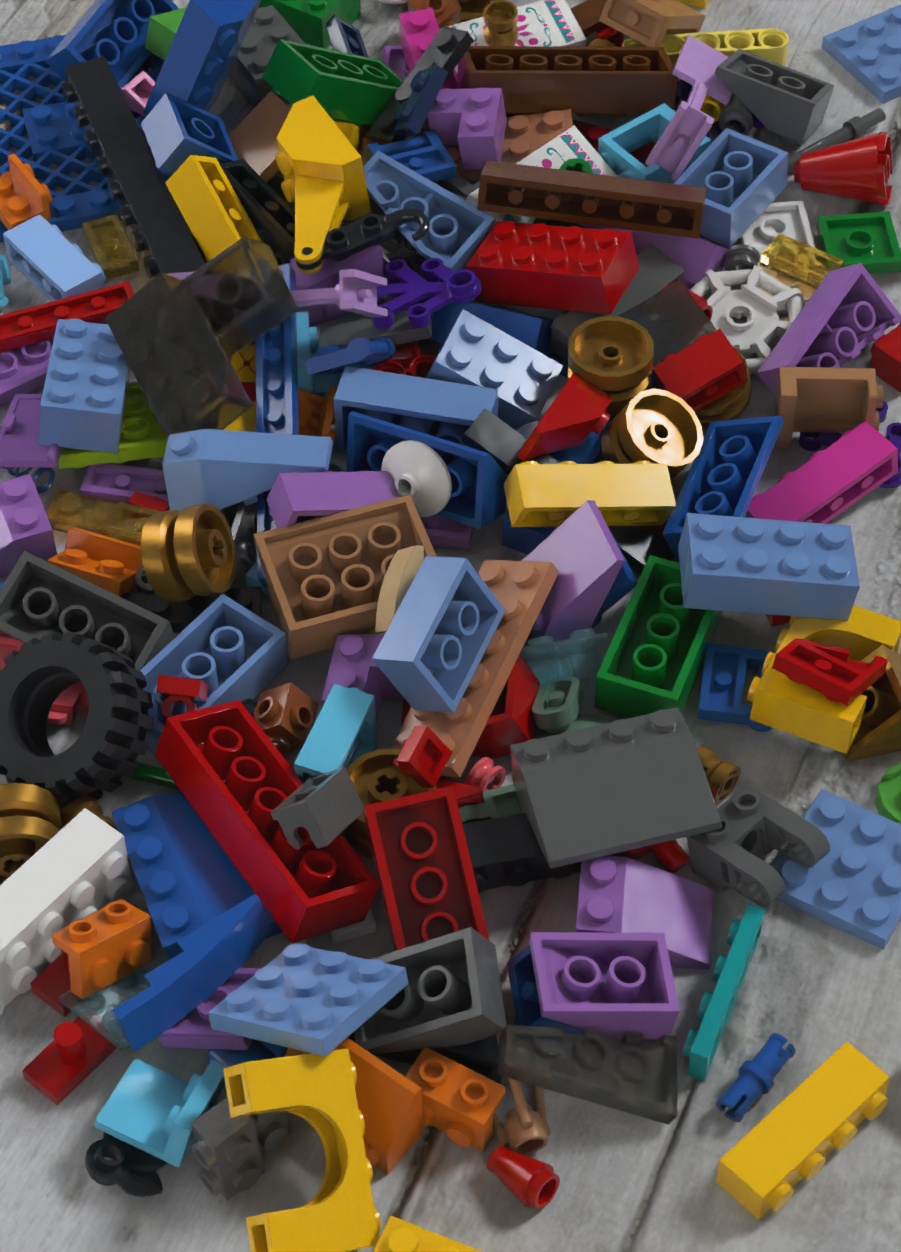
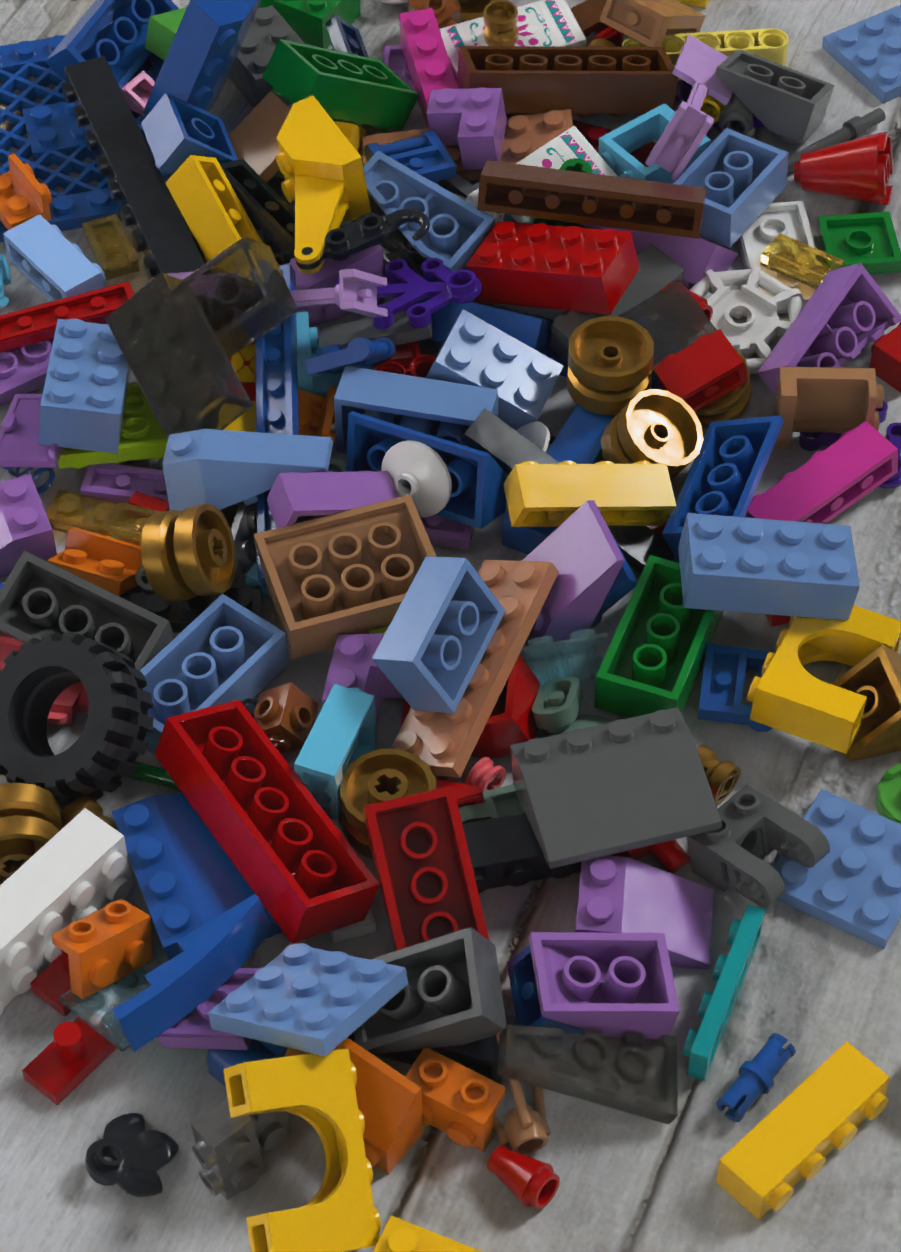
(157, 1109): medium azure bracket -> none
(181, 690): red tile -> none
(320, 805): dark grey hinge -> none
(396, 584): tan slope -> none
(413, 112): dark blue plate -> none
(423, 757): red tile -> none
(445, 51): black plate -> none
(569, 419): red slope -> none
(741, 257): dark grey bush -> none
(828, 669): red wing -> none

